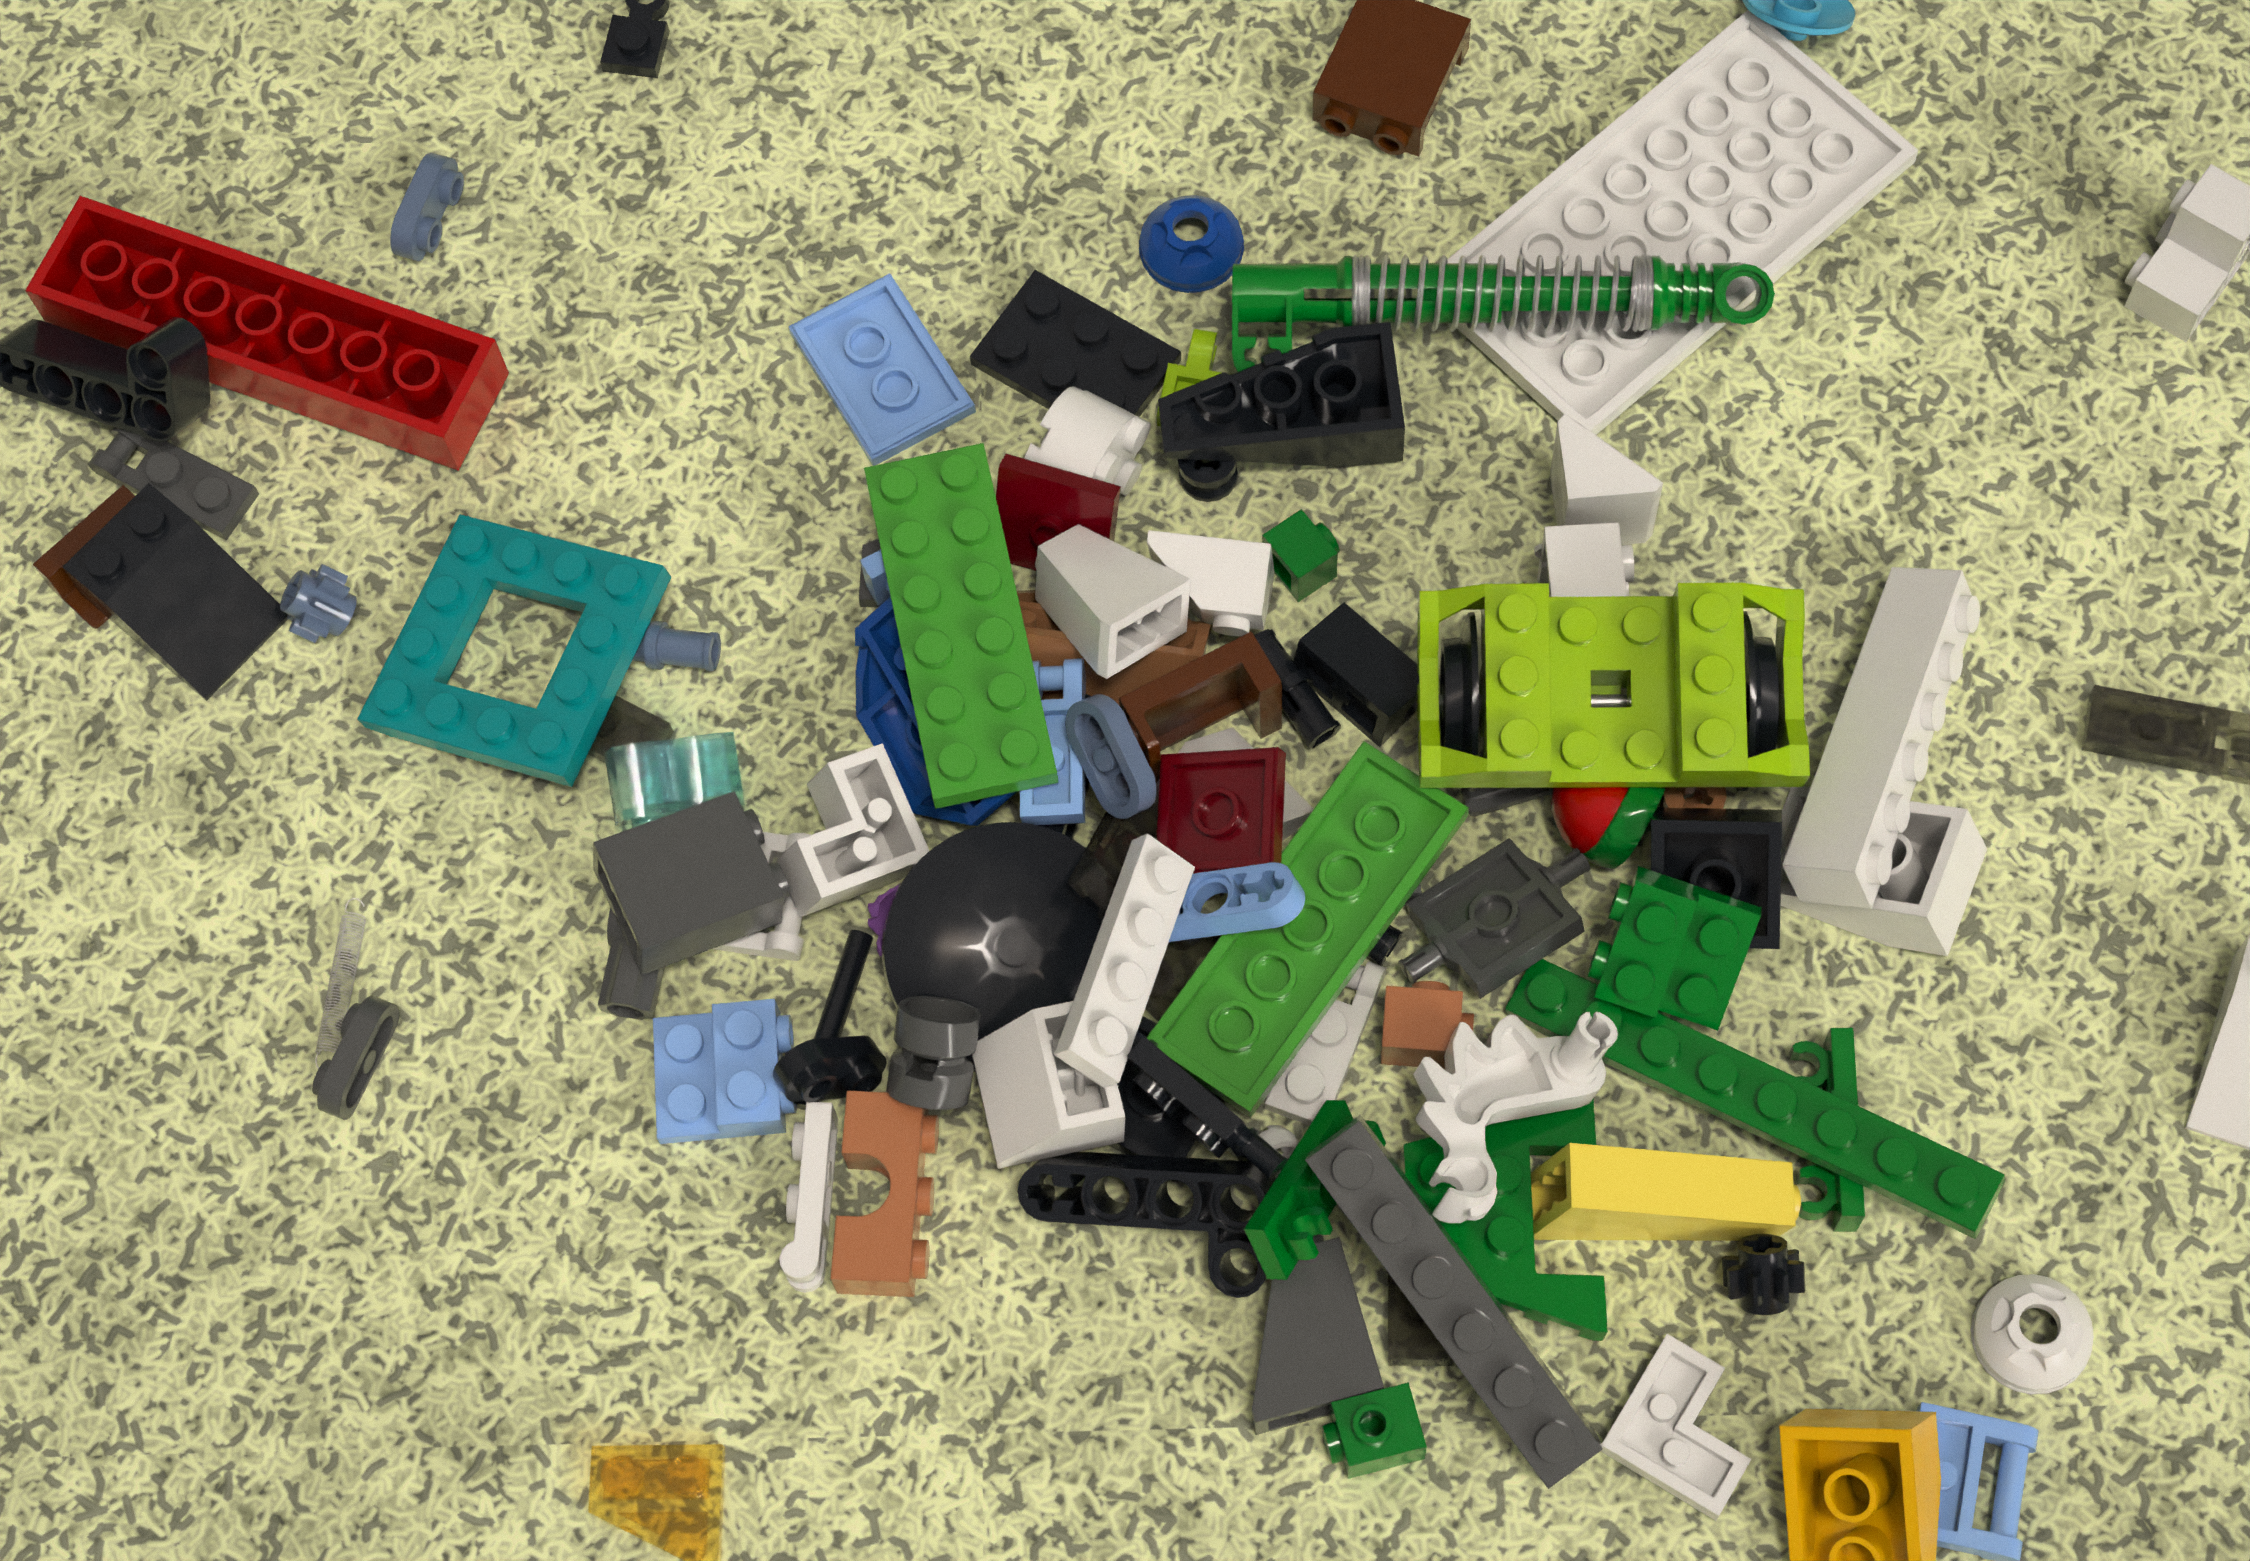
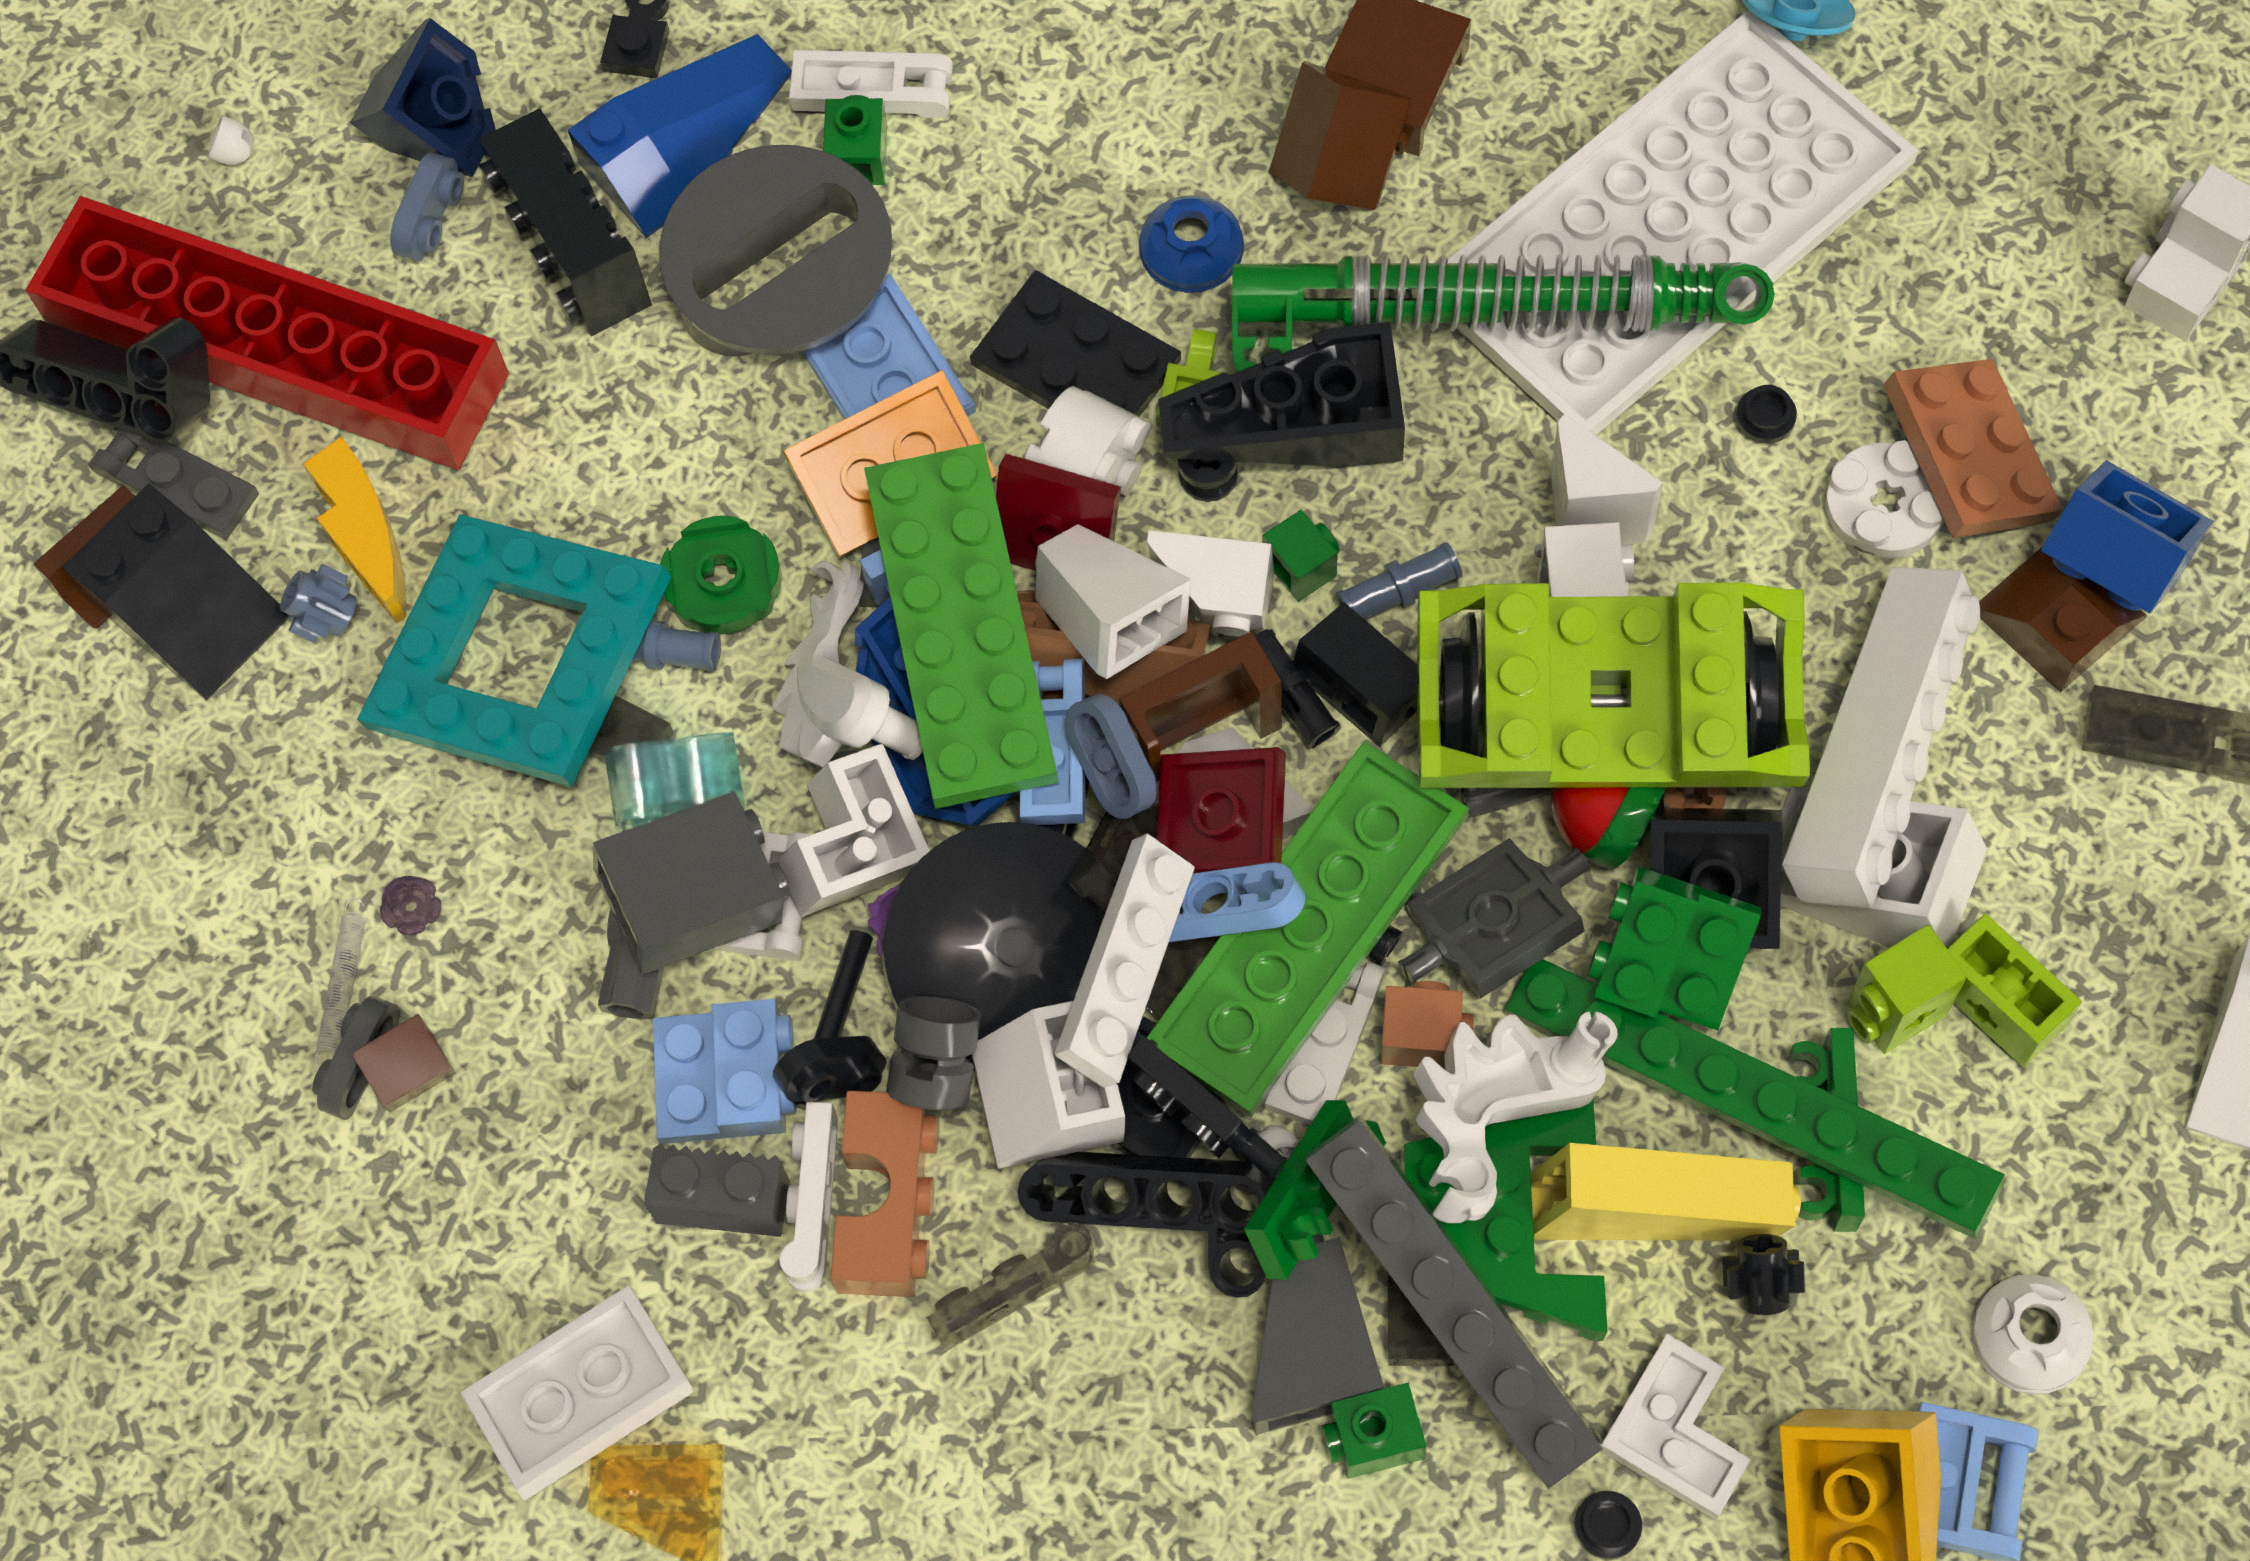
(230, 142): none -> white hinge
(359, 525): none -> yellow slope
(399, 894): none -> plate
(403, 1063): none -> reddish brown panel
(428, 100): none -> dark blue slope
(570, 228): none -> black wedge
(576, 1392): none -> white plate
(673, 128): none -> blue wedge
(717, 1190): none -> dark grey brick
(733, 605): none -> green plate
(748, 210): none -> dark grey piece
(828, 701): none -> white animal
(858, 134): none -> green brick
(872, 74): none -> white plate
(901, 427): none -> light orange plate
(1013, 1286): none -> clear smoke plate
(1339, 137): none -> reddish brown slope
(1402, 582): none -> sand blue pin
(1608, 1525): none -> black plate
(1766, 414): none -> black plate
(1873, 528): none -> white plate
(1904, 990): none -> lime brick
(1972, 447): none -> nougat plate
(2010, 991): none -> lime brick
(2055, 619): none -> reddish brown slope
(2126, 537): none -> blue brick

